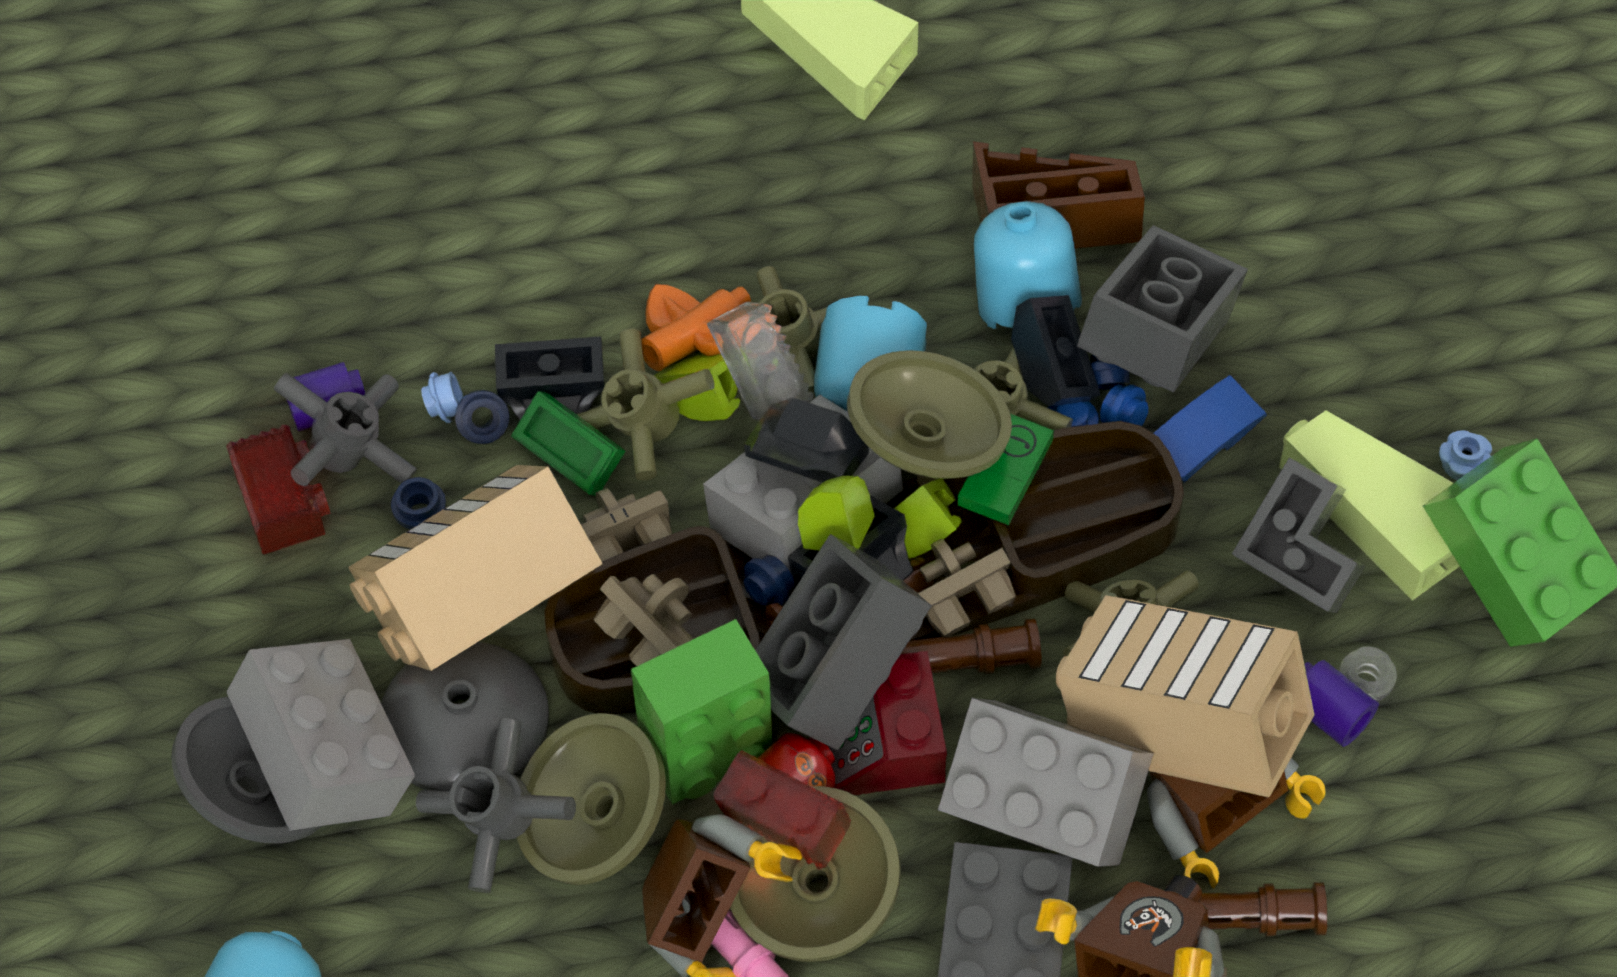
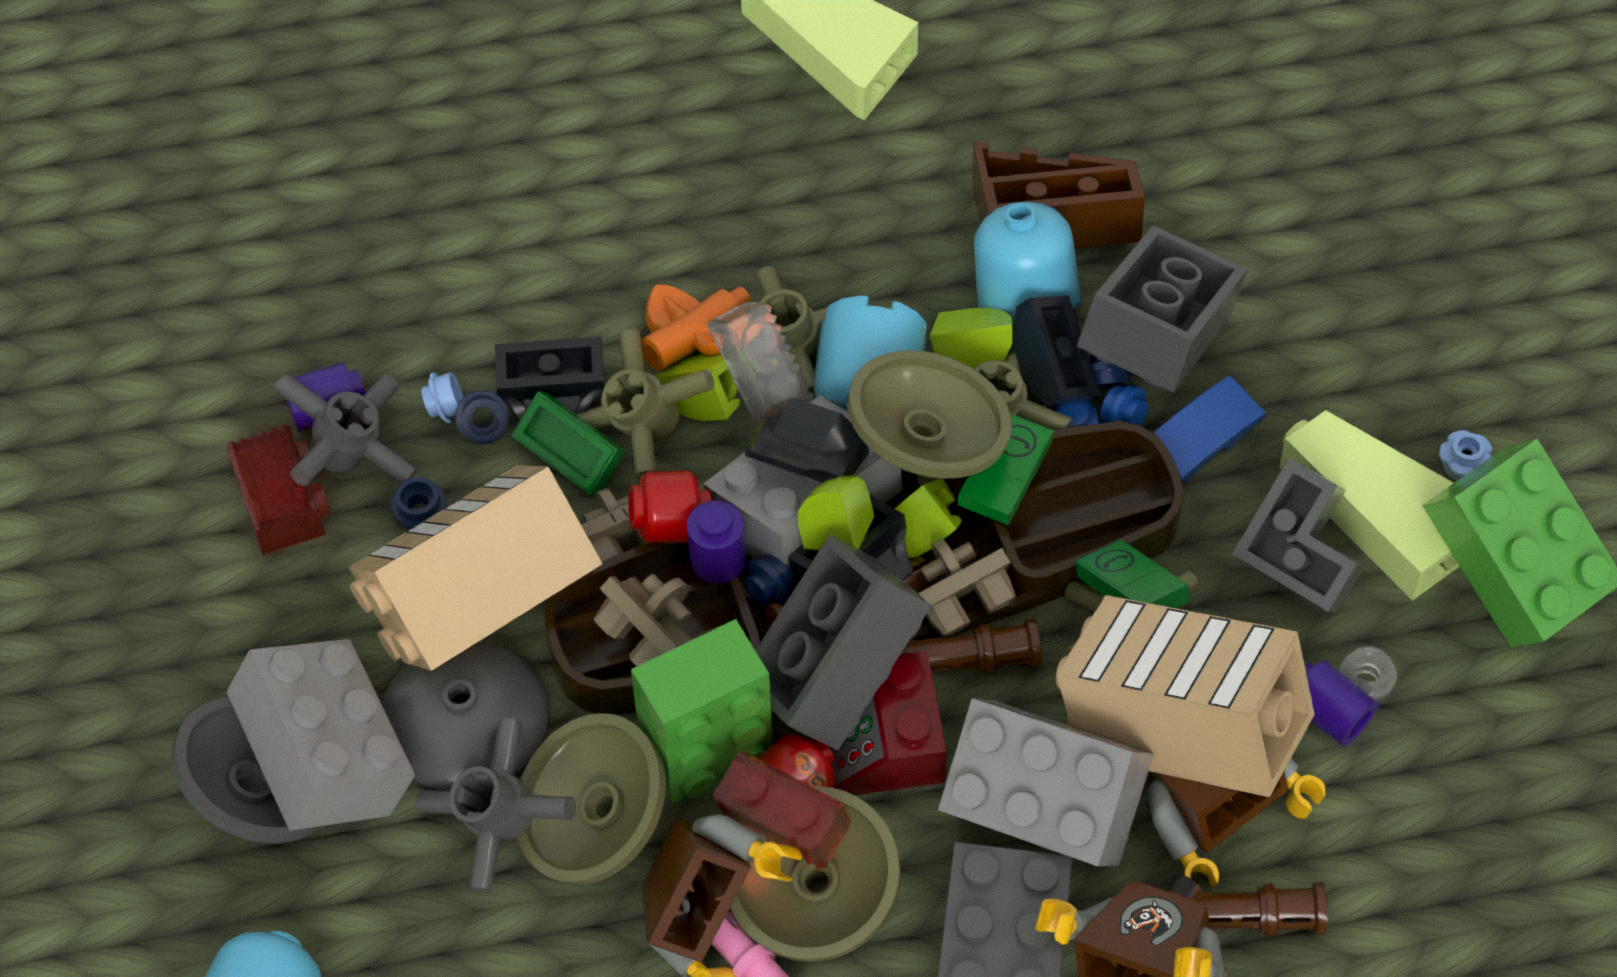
(663, 504): none -> red head
(716, 541): none -> dark purple brick
(973, 335): none -> lime brick
(1130, 575): none -> green tile

